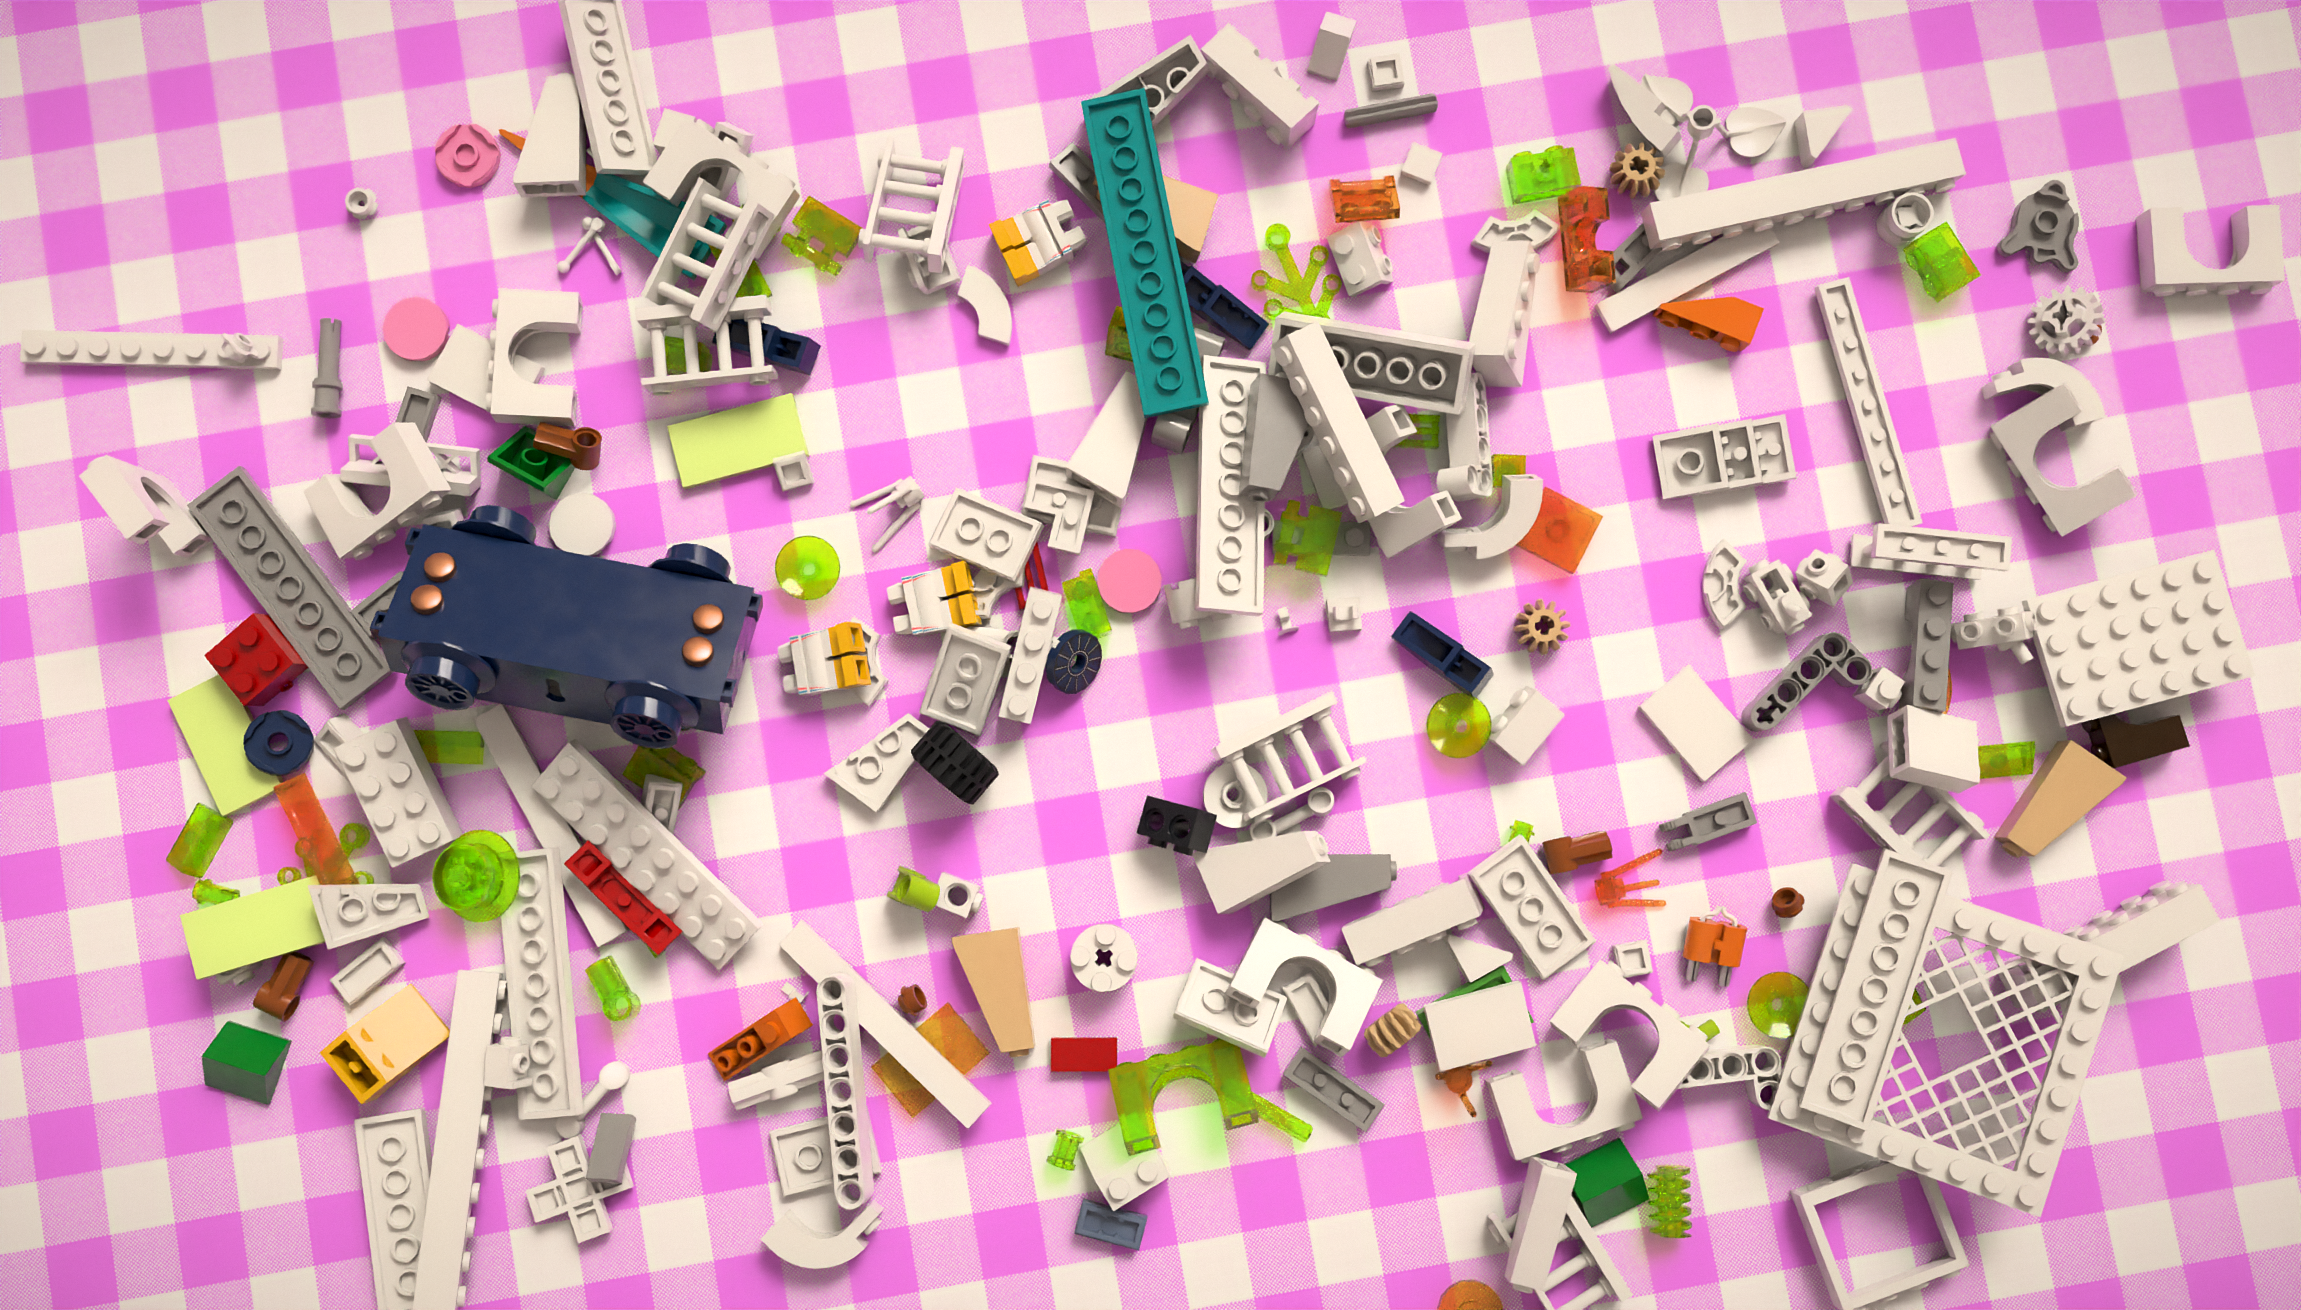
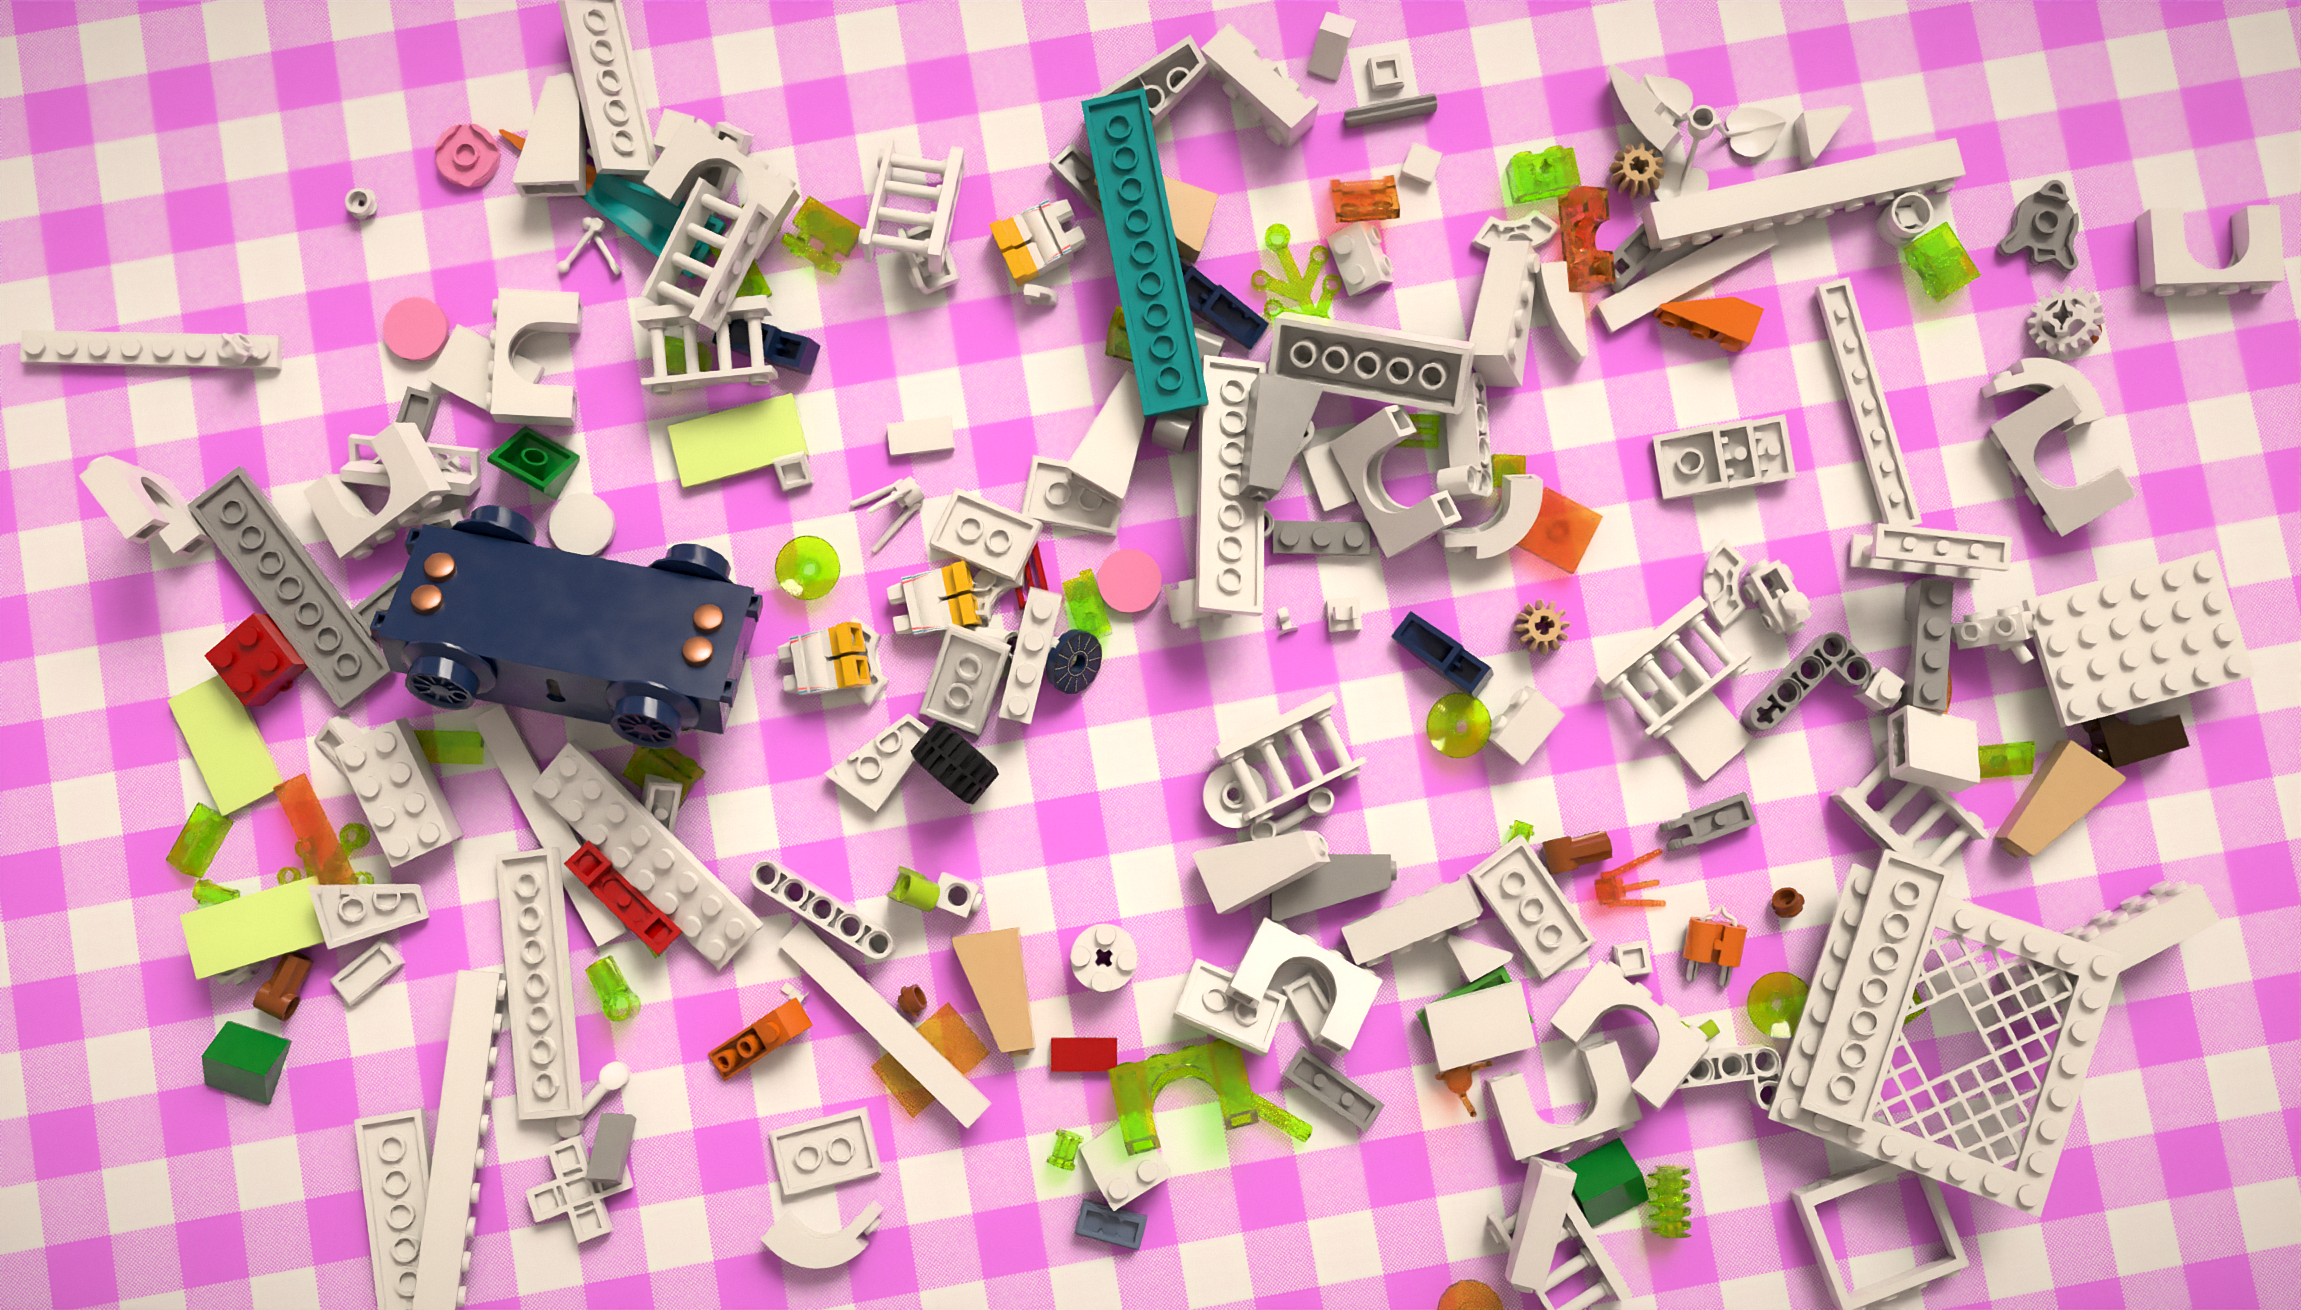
(278, 762): dark blue tile -> none
(327, 383): light grey pin -> none
(386, 1044): yellow slope -> none
(477, 876): clear neon green piece -> none
(507, 1064): white brick -> none
(581, 445): dark orange piece -> none
(777, 1080): white piece -> none
(807, 908): none -> white beam
(837, 1104): white beam -> none
(920, 436): none -> white tile
(989, 304): white tile -> none
(1040, 295): none -> white tile
(1070, 507): white plate -> none
(1170, 822): black brick -> none
(1317, 540): clear neon green plate -> none
(1337, 422): white brick -> none
(1392, 1030): tan gear -> none
(1563, 309): none -> white slope
(1666, 636): none -> white fence
(1823, 577): white brick -> none

